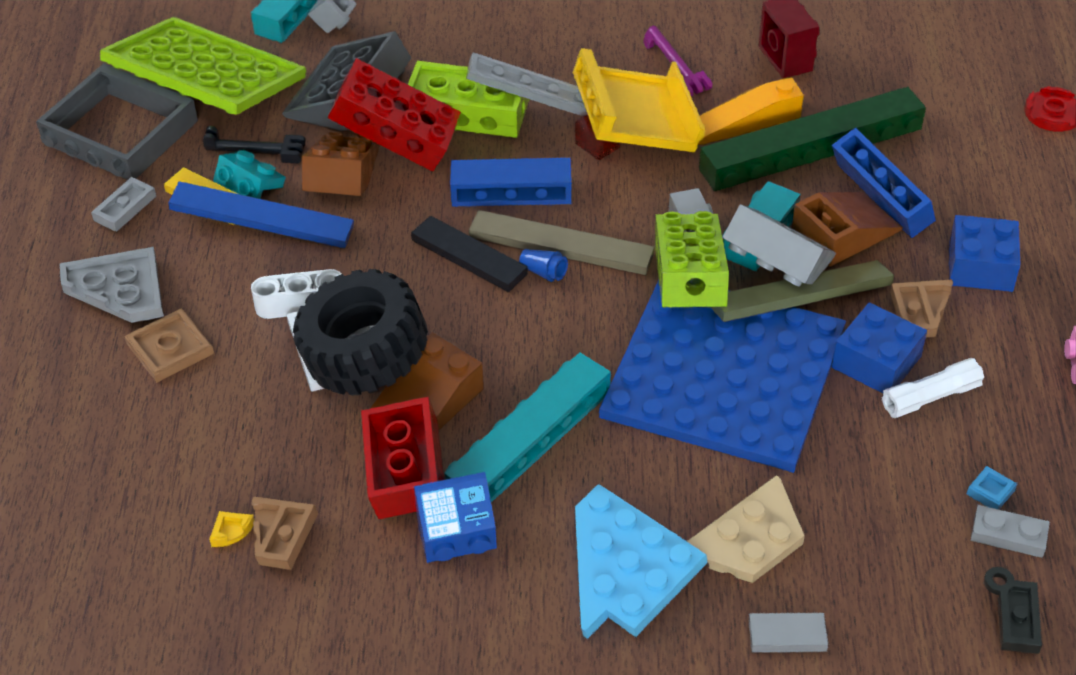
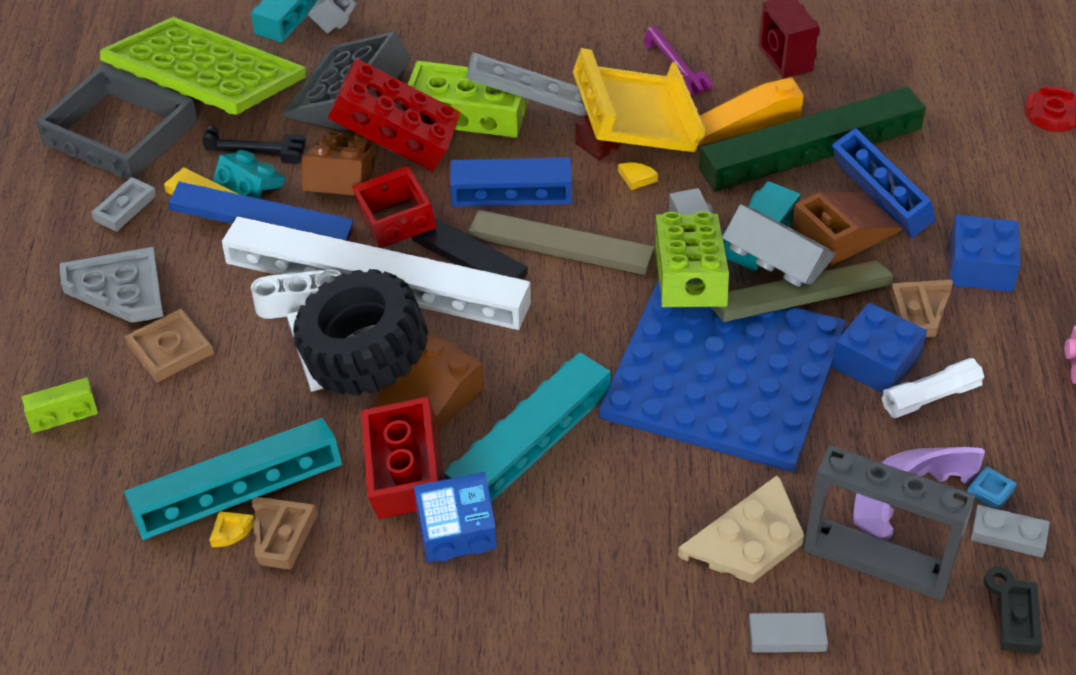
(59, 405): none -> lime bracket
(232, 478): none -> teal brick
(400, 187): none -> red window
(434, 283): none -> white brick
(547, 264): blue cone -> none
(627, 563): medium azure wing -> none
(637, 174): none -> yellow tile
(874, 516): none -> lavender windscreen
(877, 555): none -> dark grey window

